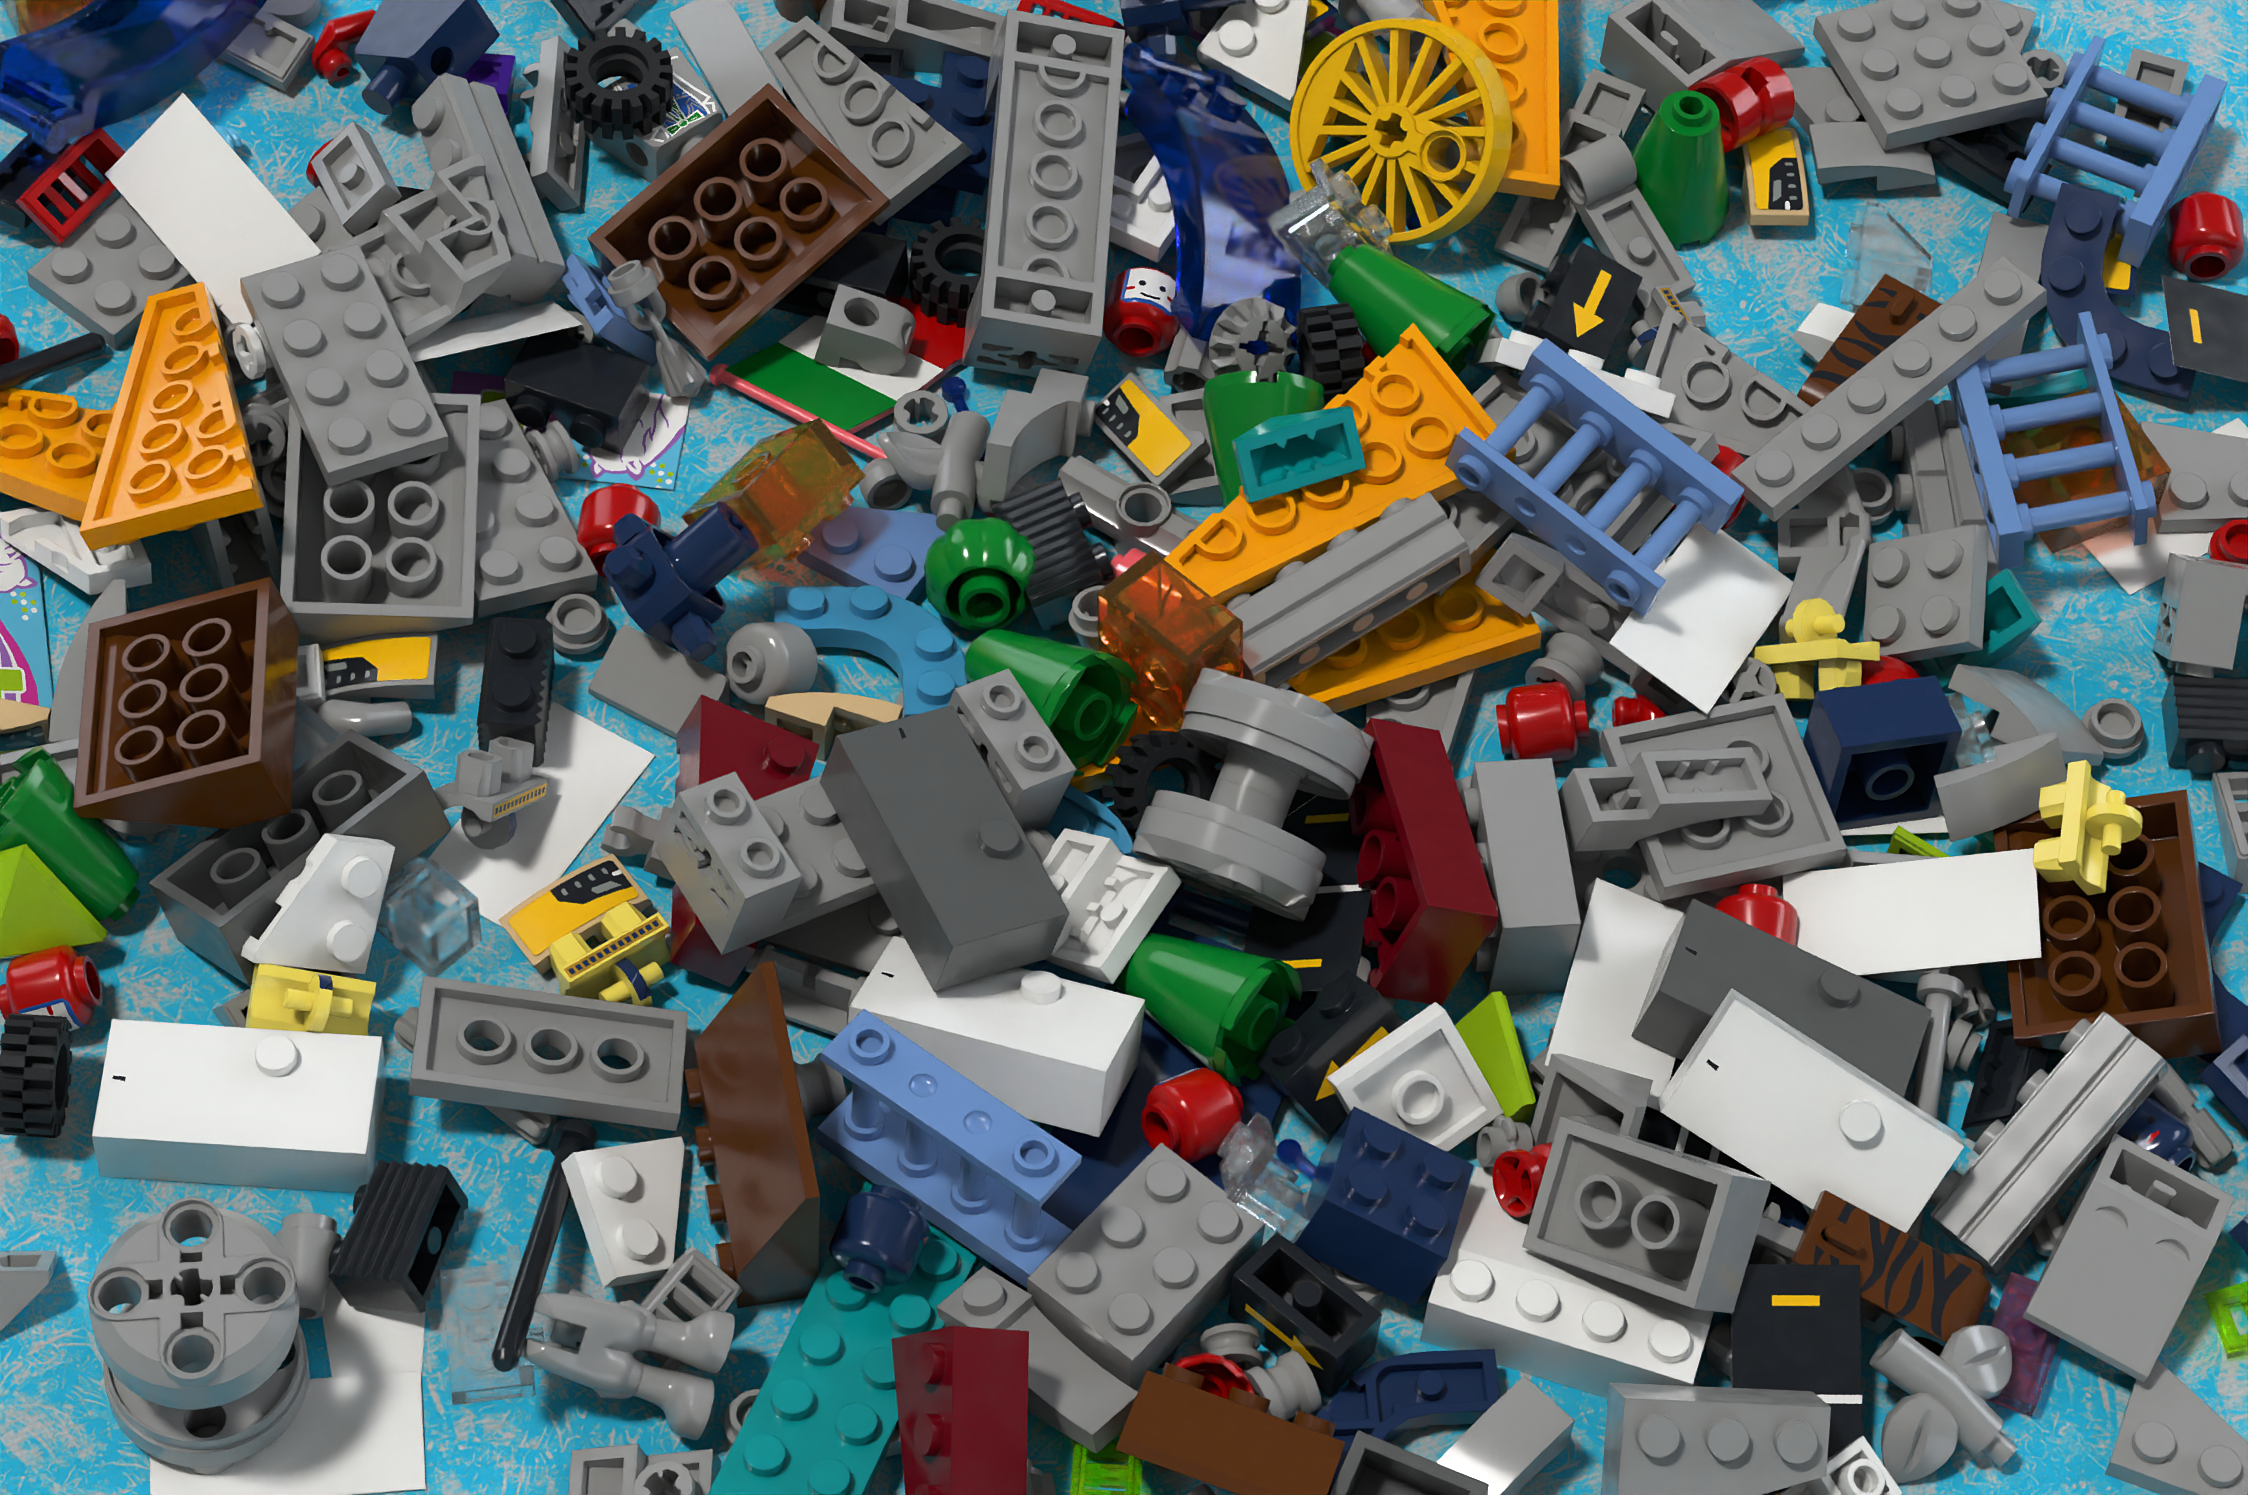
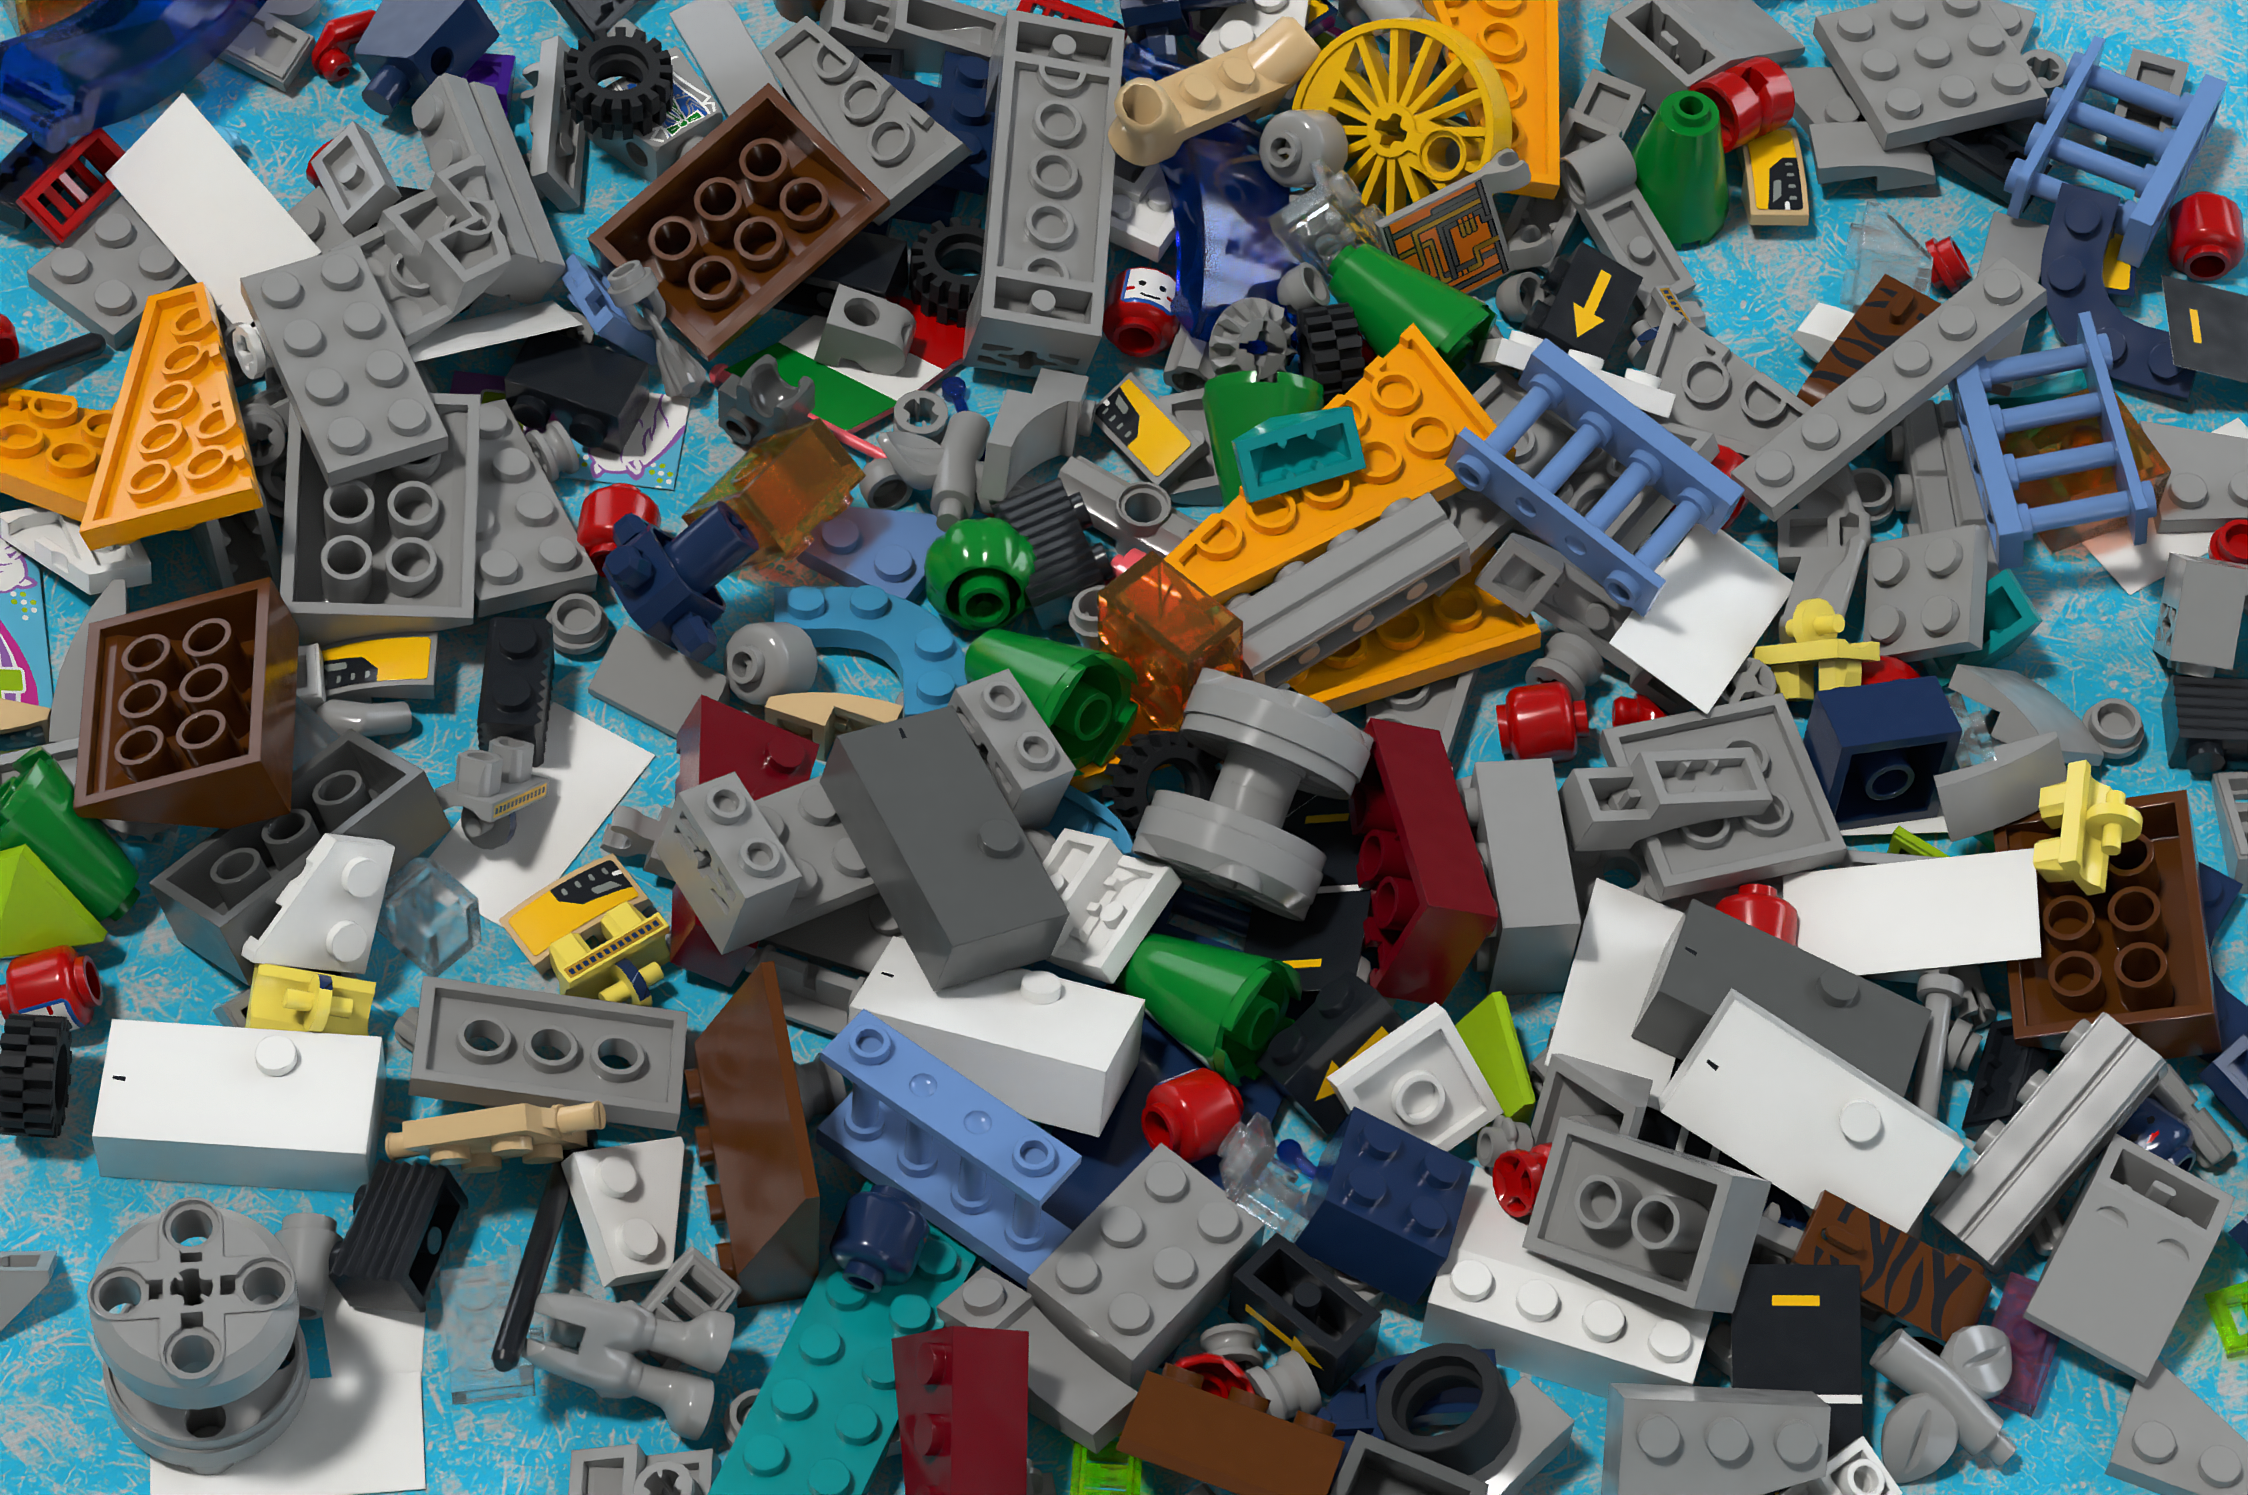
(489, 1135): none -> tan plate
(763, 402): none -> dark grey plate
(1245, 80): none -> tan plate
(1298, 139): none -> light grey head
(1302, 289): none -> light grey hinge
(1438, 1370): none -> black tyre
(1459, 232): none -> flag
(1948, 264): none -> red plate

